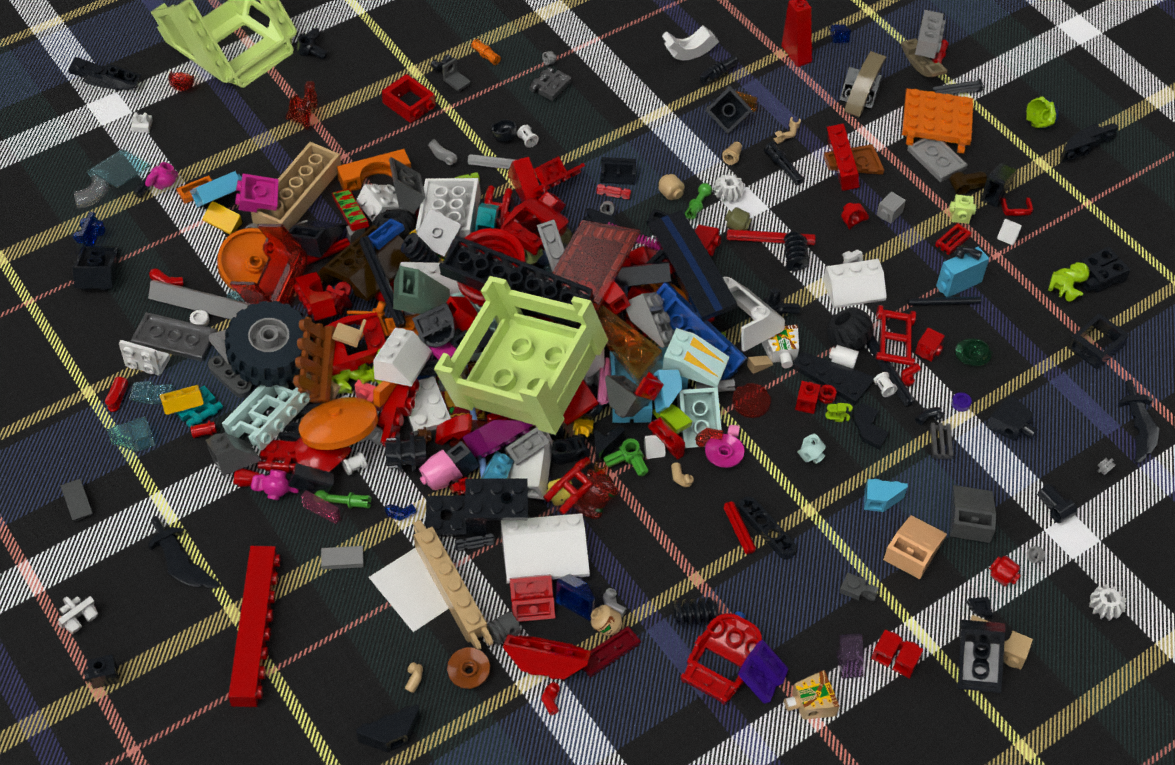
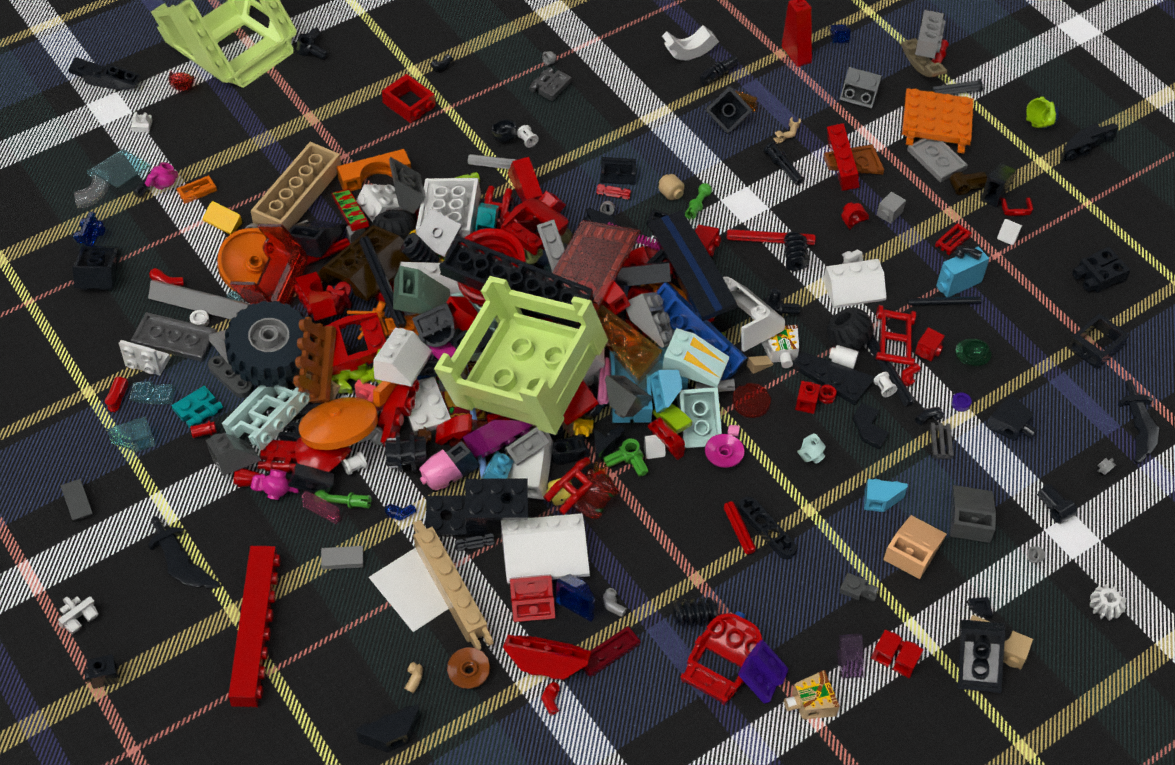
(181, 399): yellow slope -> none
(215, 189): medium azure brick -> none
(257, 193): dark pink plate -> none
(301, 109): clear red hair -> none
(348, 334): tan bracket -> none
(386, 233): blue tile -> none
(441, 153): light grey arm -> none
(453, 77): dark grey bracket -> none
(458, 487): red plate -> none
(486, 51): orange pin -> none
(503, 626): dark grey piece -> none
(552, 172): red bracket -> none
(606, 620): tan head -> none
(649, 387): red bracket -> none
(678, 477): tan arm -> none
(706, 434): clear red arm -> none
(728, 188): white gear -> none
(732, 153): tan cone -> none
(737, 219): olive head -> none
(835, 412): lime piece -> none
(864, 83): dark tan slope -> none
(962, 209): yellowish green brick -> none
(1005, 571): red head -> none
(1065, 279): lime animal -> none

